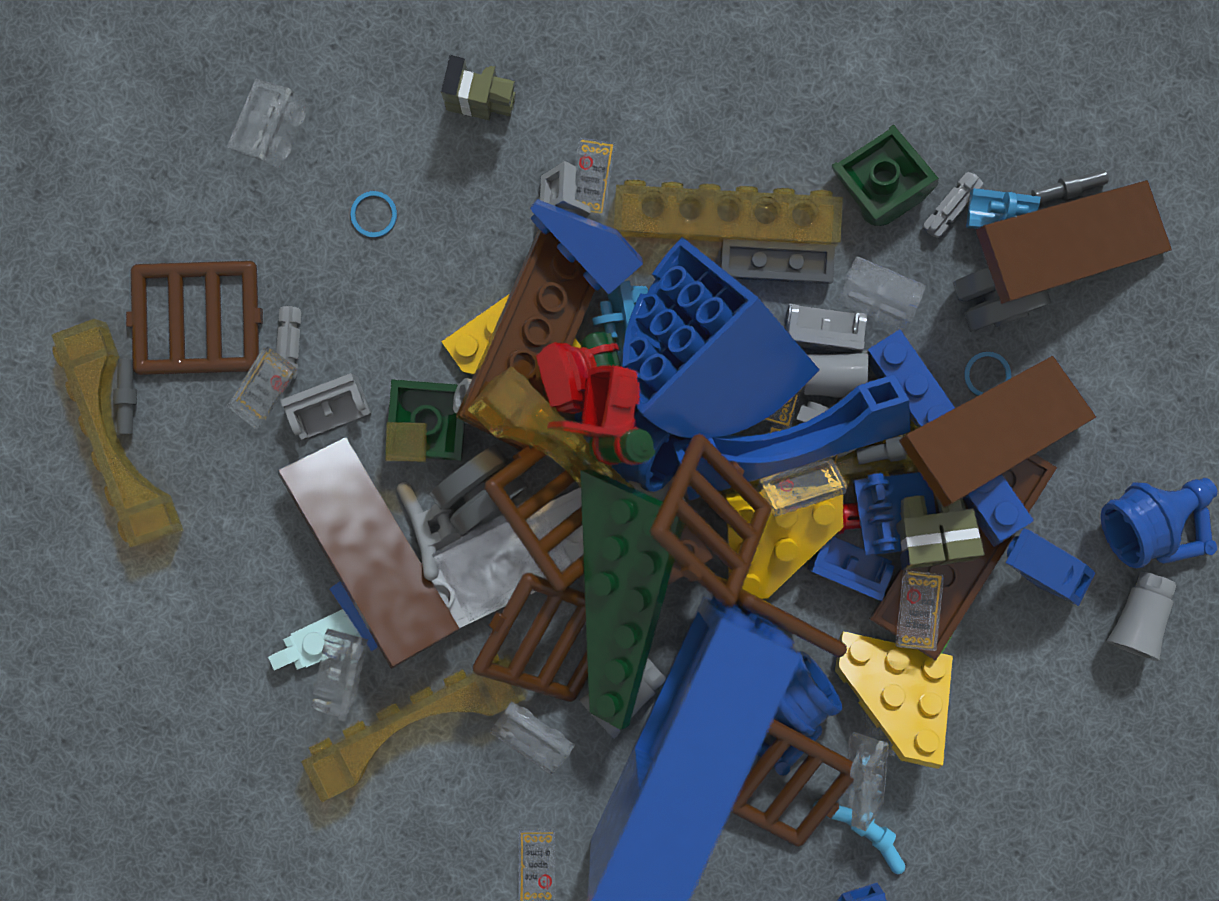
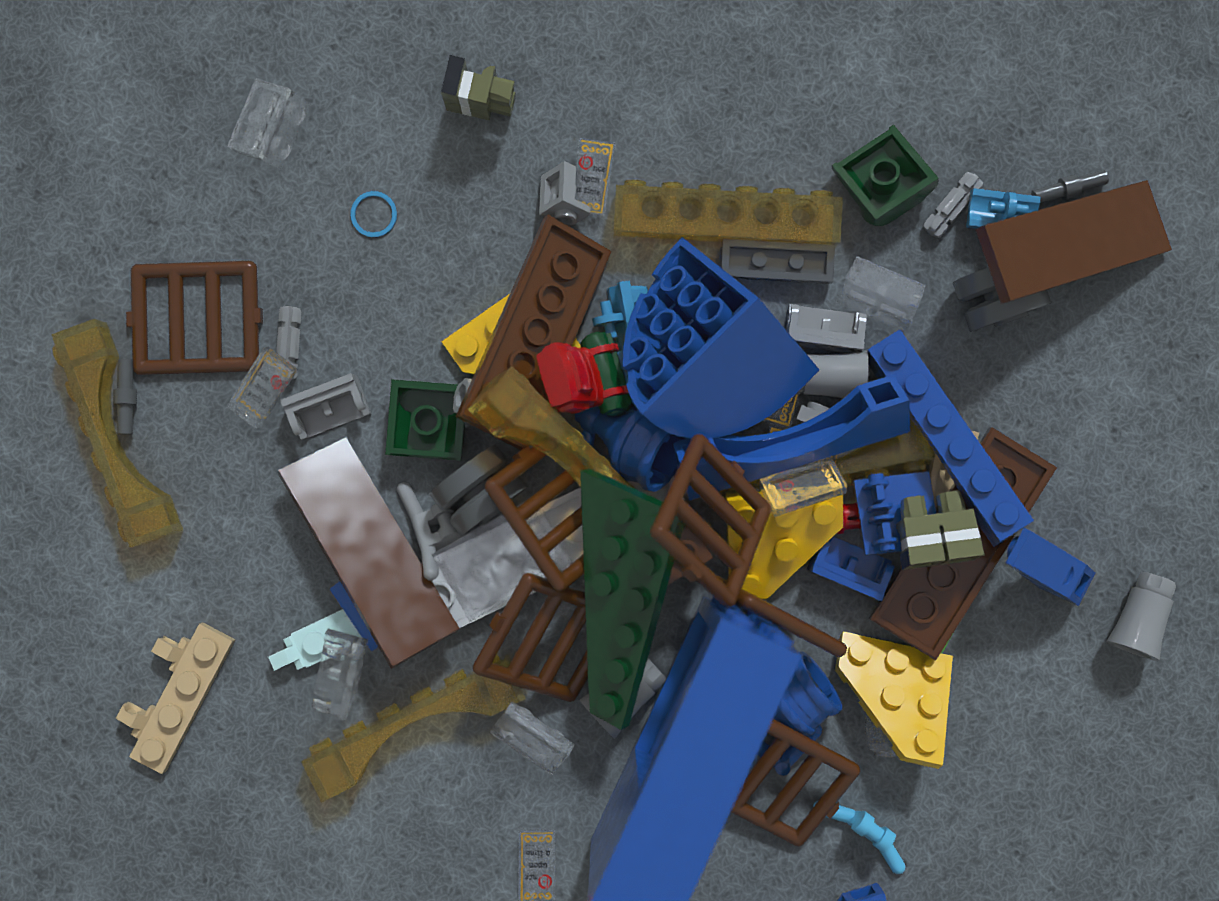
(166, 724): none -> tan hinge
(406, 441): clear yellow tile -> none
(595, 246): blue slope -> none
(610, 418): red piece -> none
(869, 776): clear bracket -> none
(890, 450): dark grey bar -> none
(919, 610): clear tile -> none
(977, 356): dark azure piece -> none
(996, 430): reddish brown tile -> none
(1150, 523): blue piece -> none

